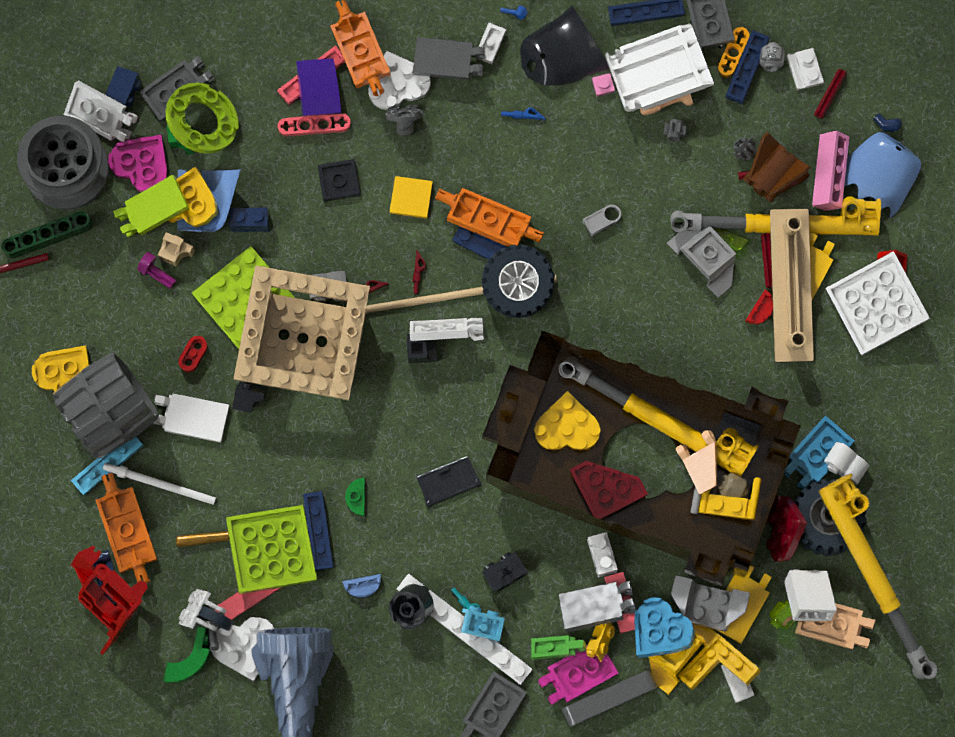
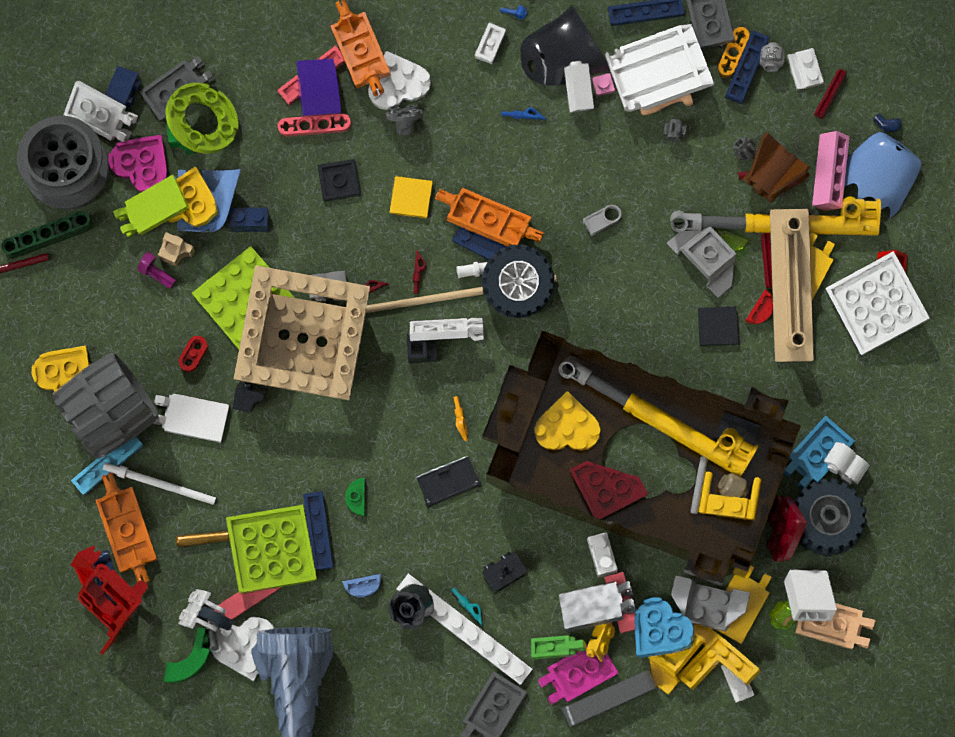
(446, 59): dark grey tile -> none
(460, 420): none -> light orange hand
(471, 270): none -> white pin
(482, 624): medium azure bracket -> none
(578, 87): none -> white brick
(702, 464): light nougat flag -> none
(717, 326): none -> black tile
(840, 502): yellow piece -> none

